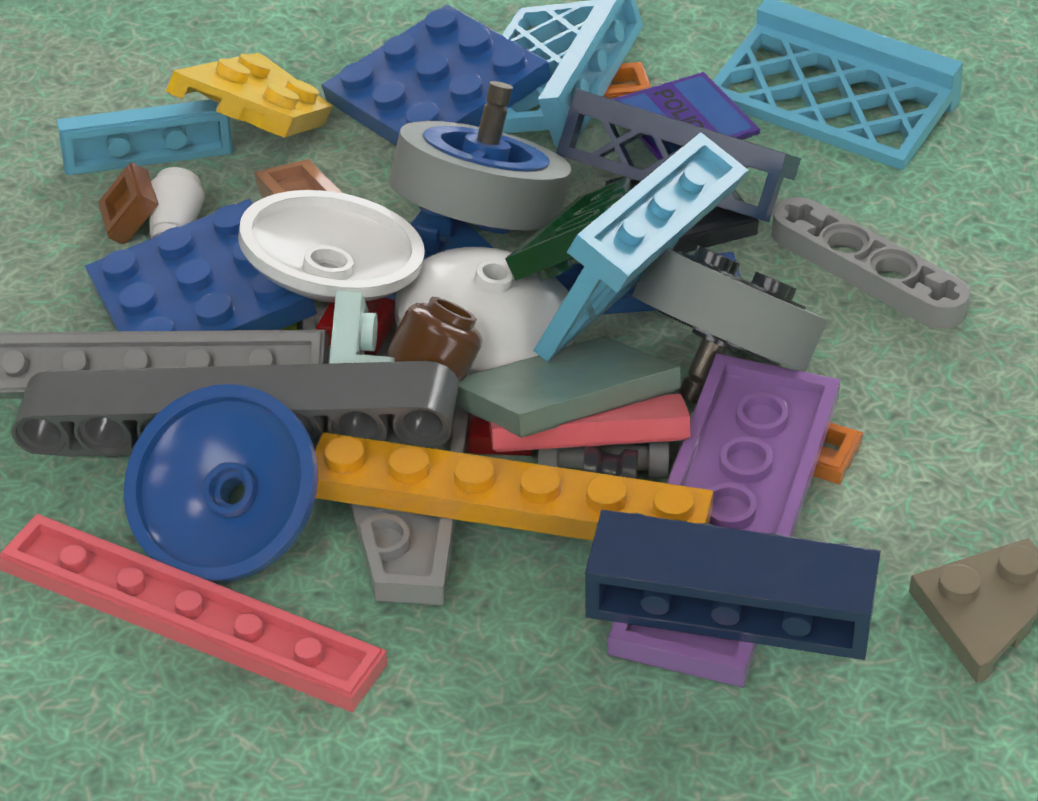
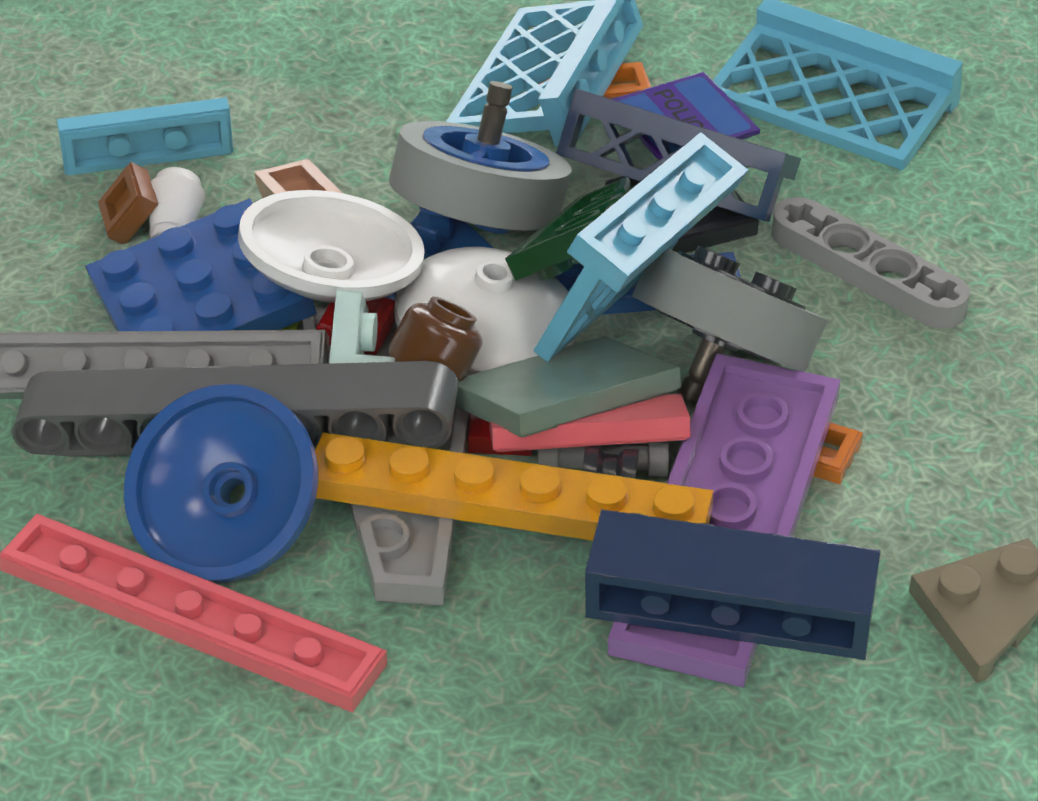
(255, 92): yellow wing -> none
(434, 74): blue plate -> none

